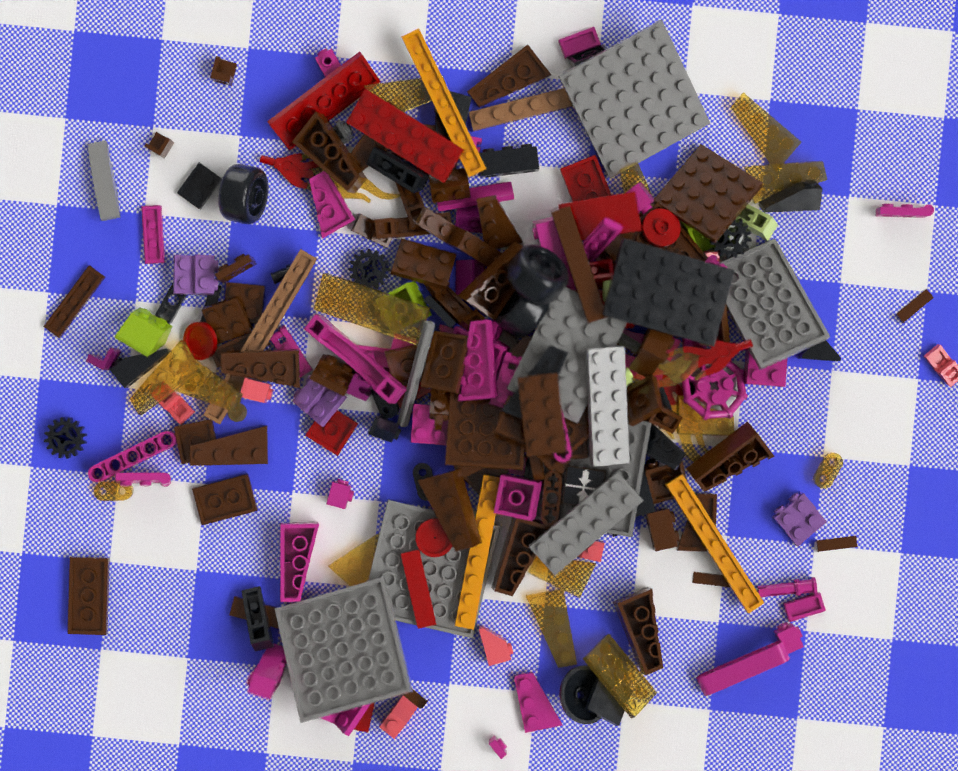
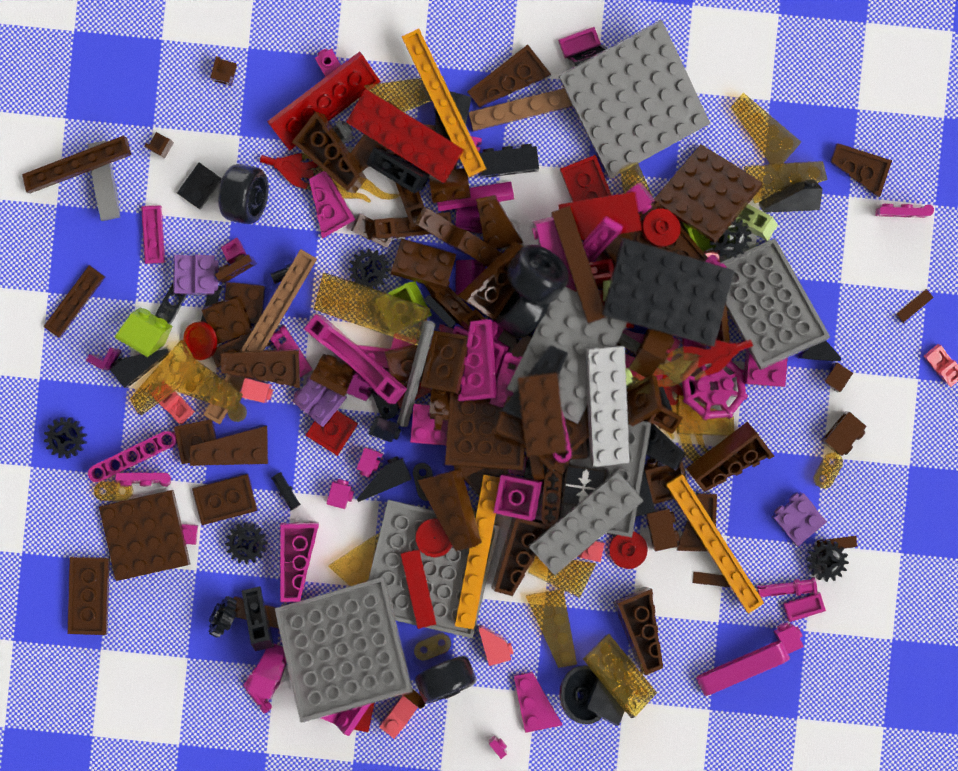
(76, 164): none -> reddish brown plate
(144, 535): none -> reddish brown plate
(190, 533): none -> dark pink plate
(222, 616): none -> black gear
(232, 250): none -> dark pink plate
(242, 533): none -> black gear
(265, 706): none -> dark pink axle
(285, 491): none -> black pin
(369, 462): none -> dark pink brick
(390, 476): none -> black slope
(432, 646): none -> clear yellow plate
(445, 679): none -> black wheel
(628, 559): none -> red piece
(827, 553): none -> black gear
(838, 377): none -> reddish brown panel
(844, 433): none -> reddish brown brick
(862, 167): none -> reddish brown wing

